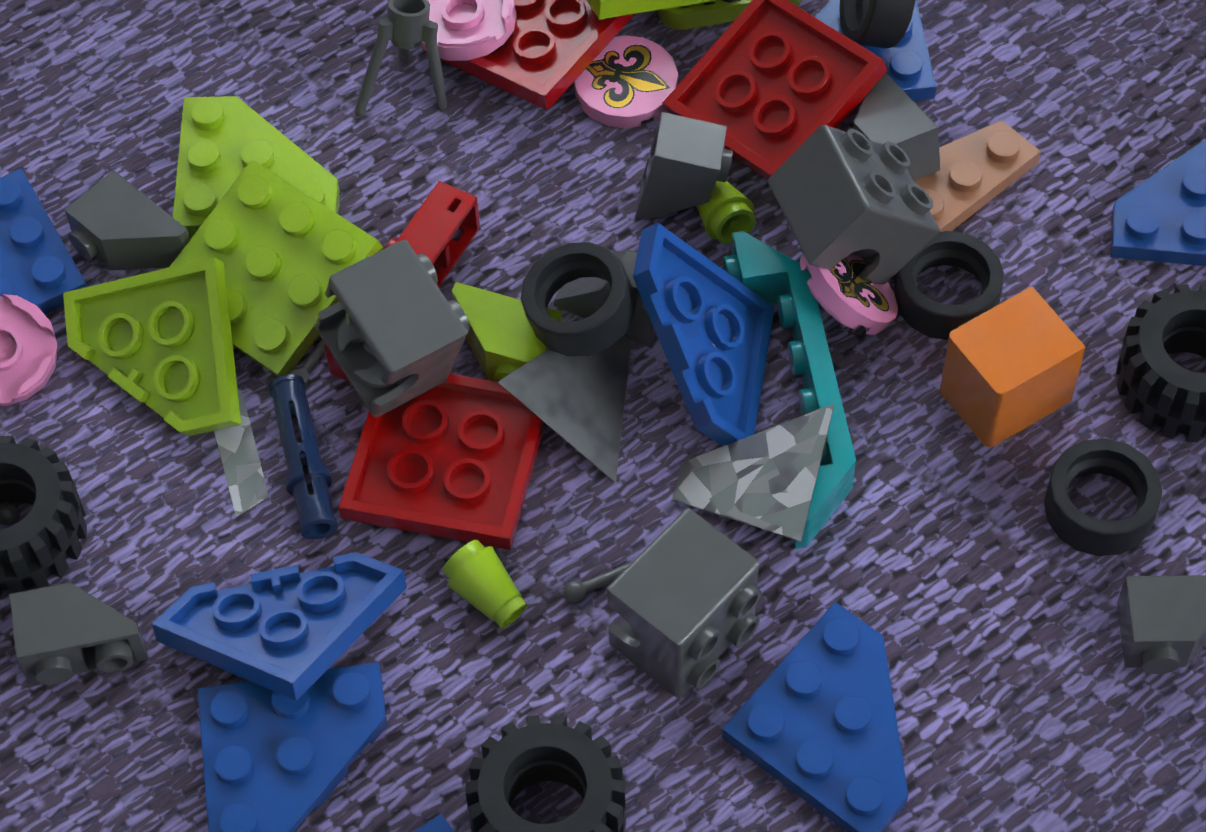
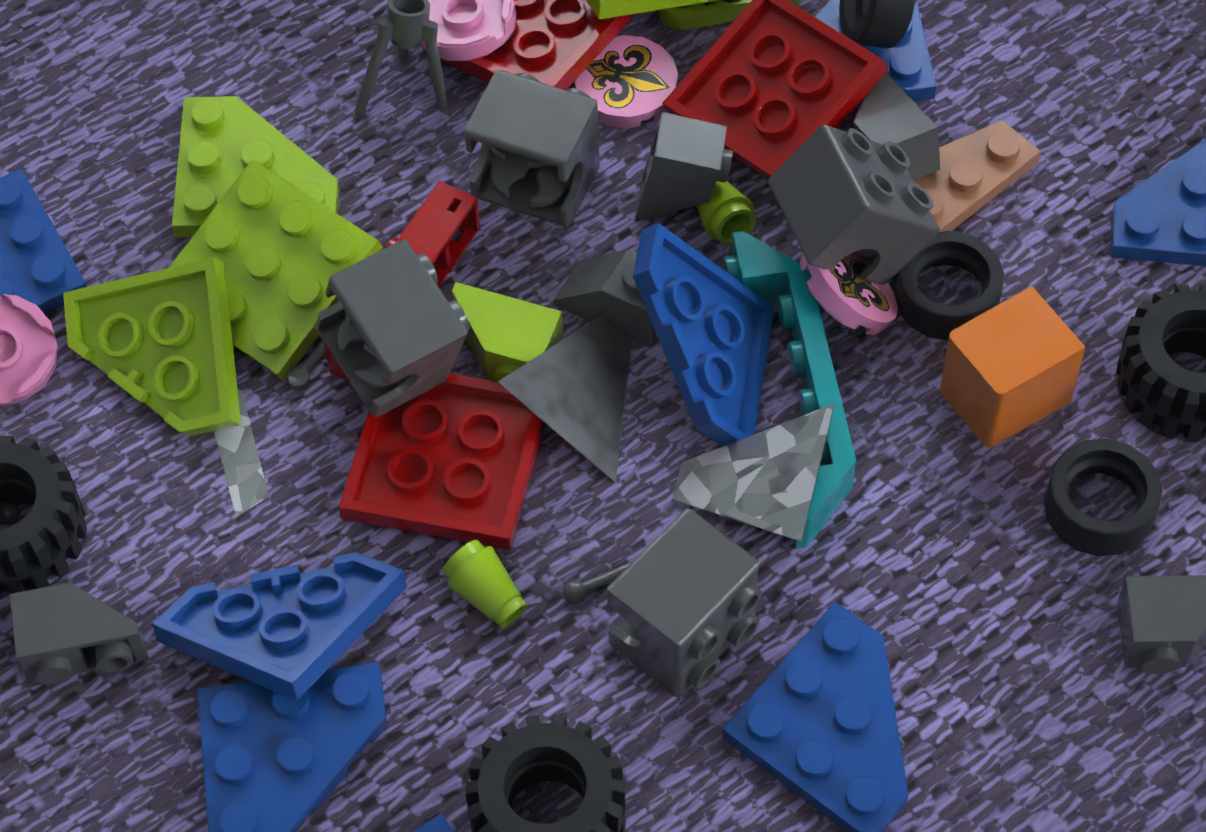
(124, 227): dark grey slope -> none
(313, 510): dark blue pin -> none
(534, 147): none -> dark grey piece
(566, 265): black tyre -> none

